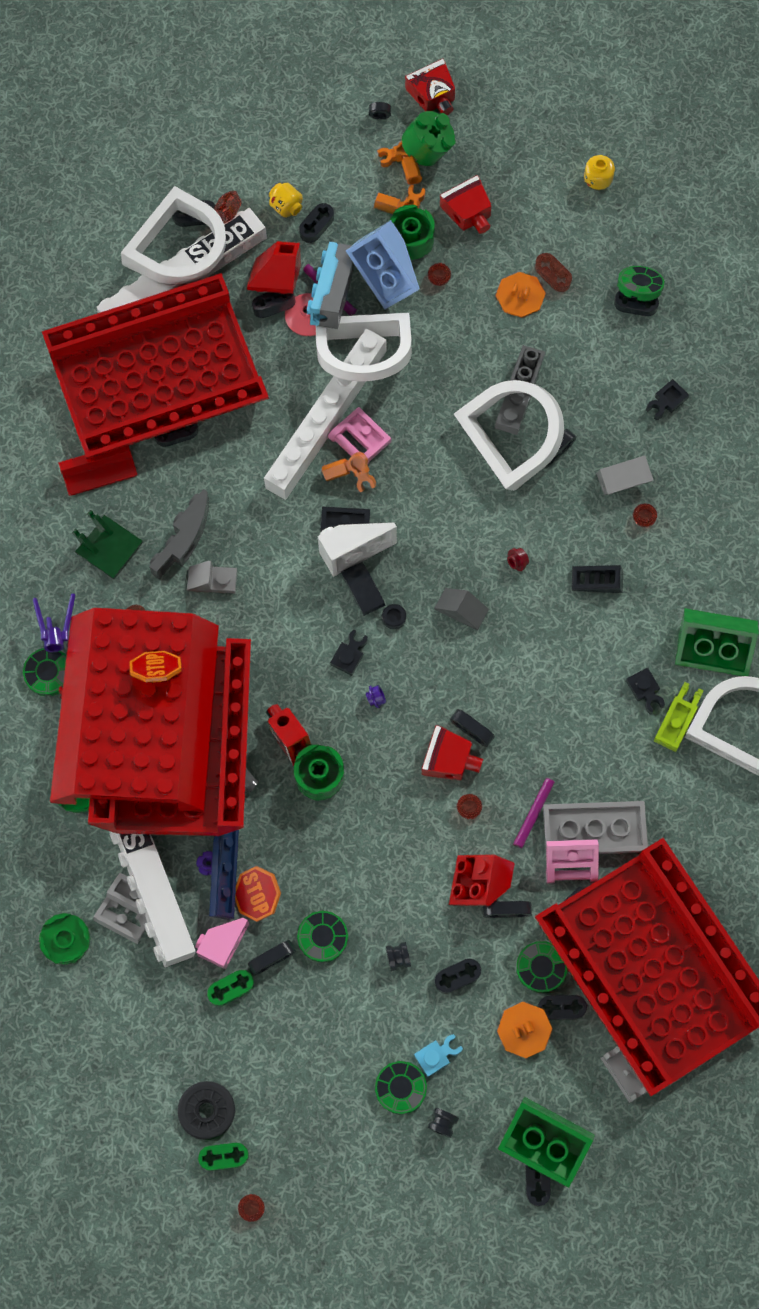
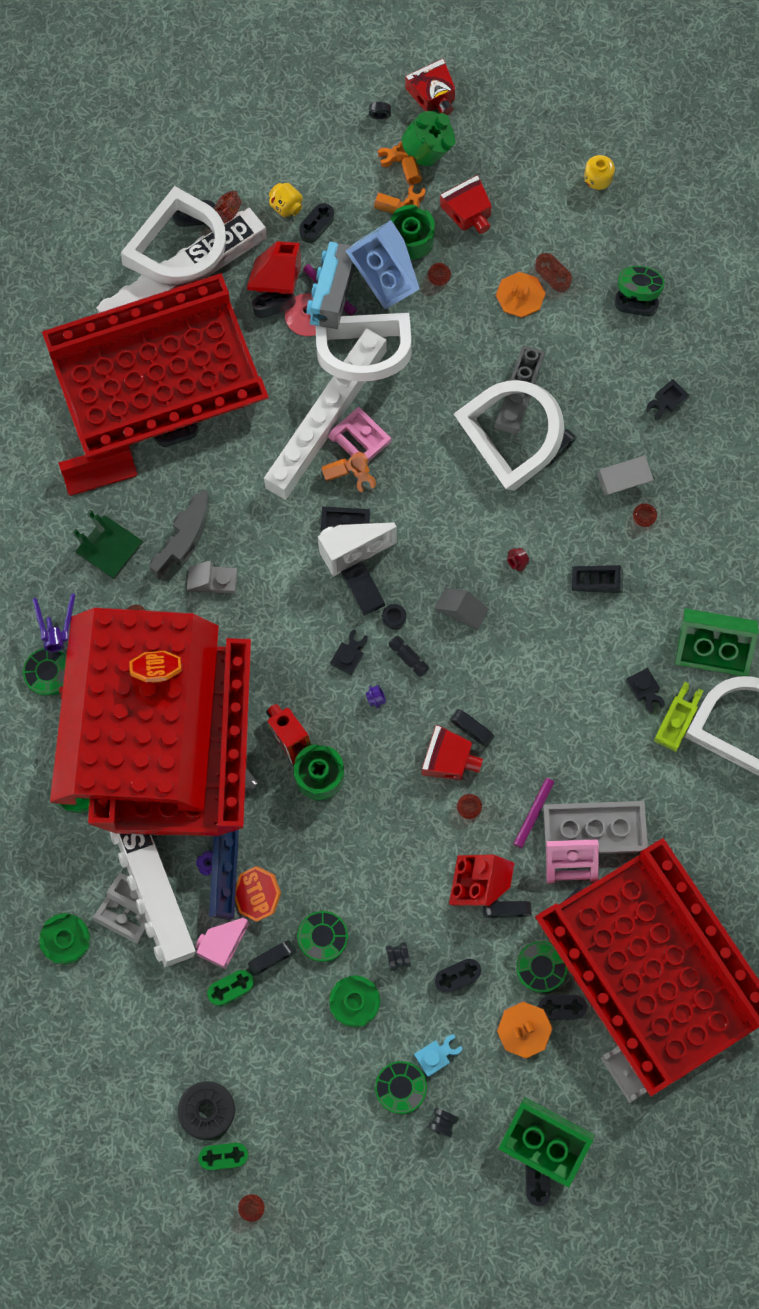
(354, 1001): none -> green tile
(408, 655): none -> black axle

